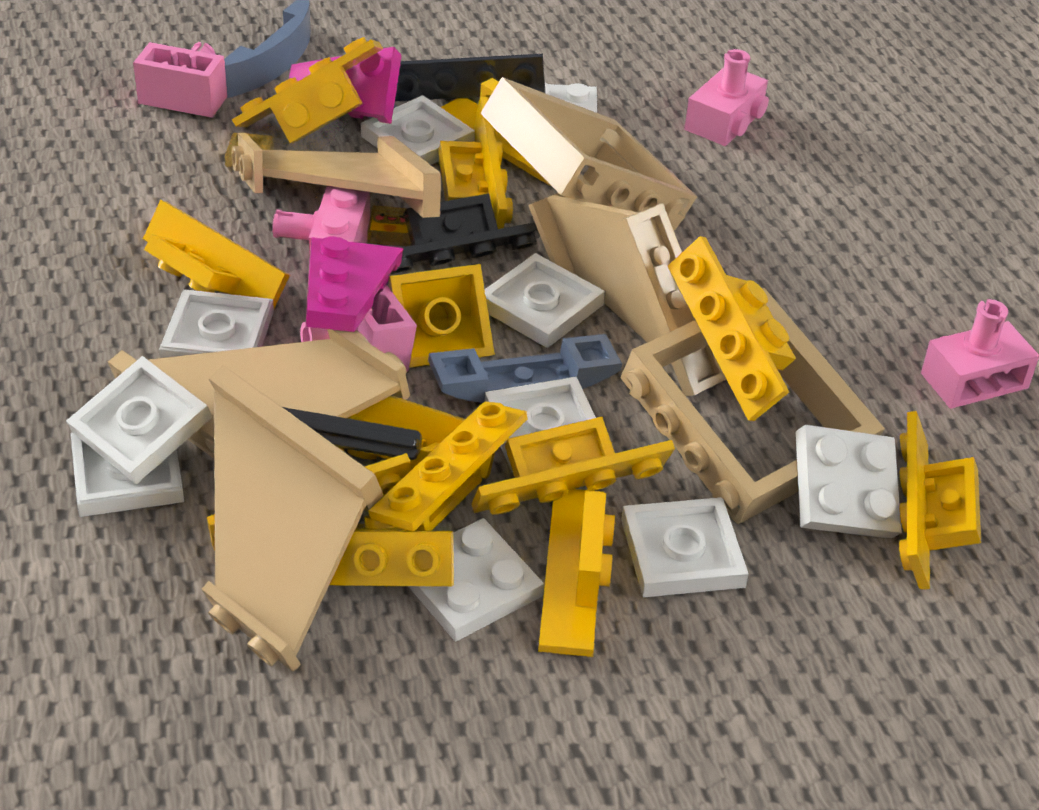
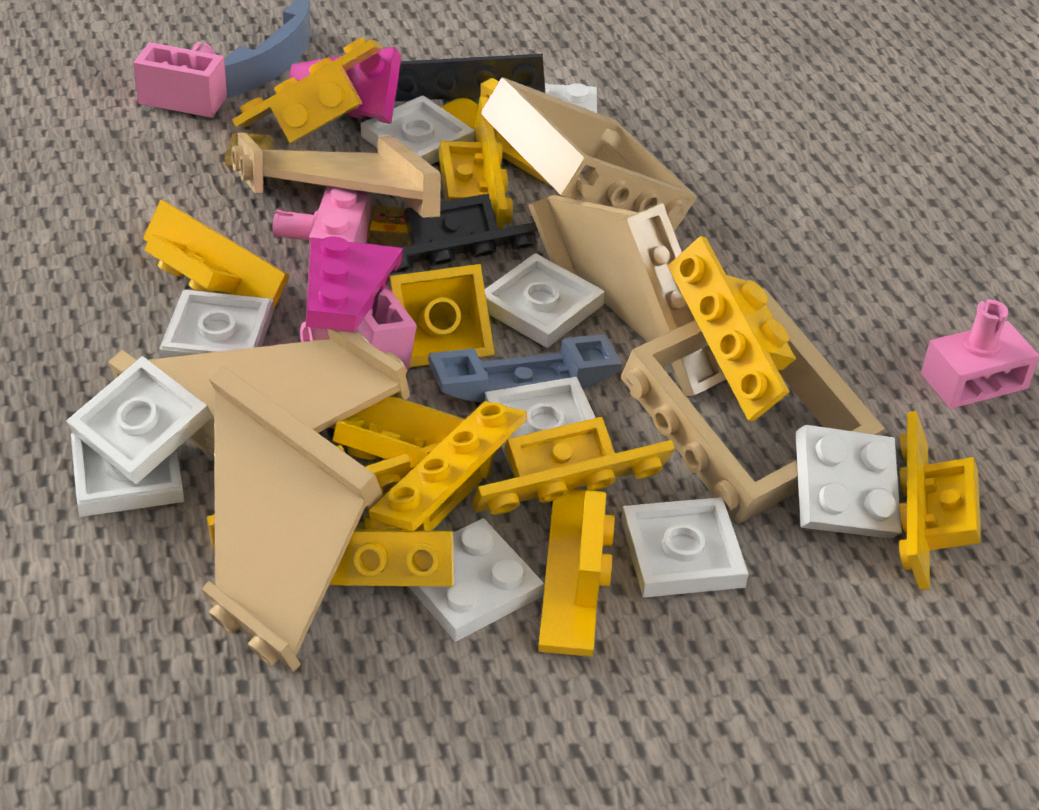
(362, 435): black axle -> none
(727, 101): bright pink brick -> none

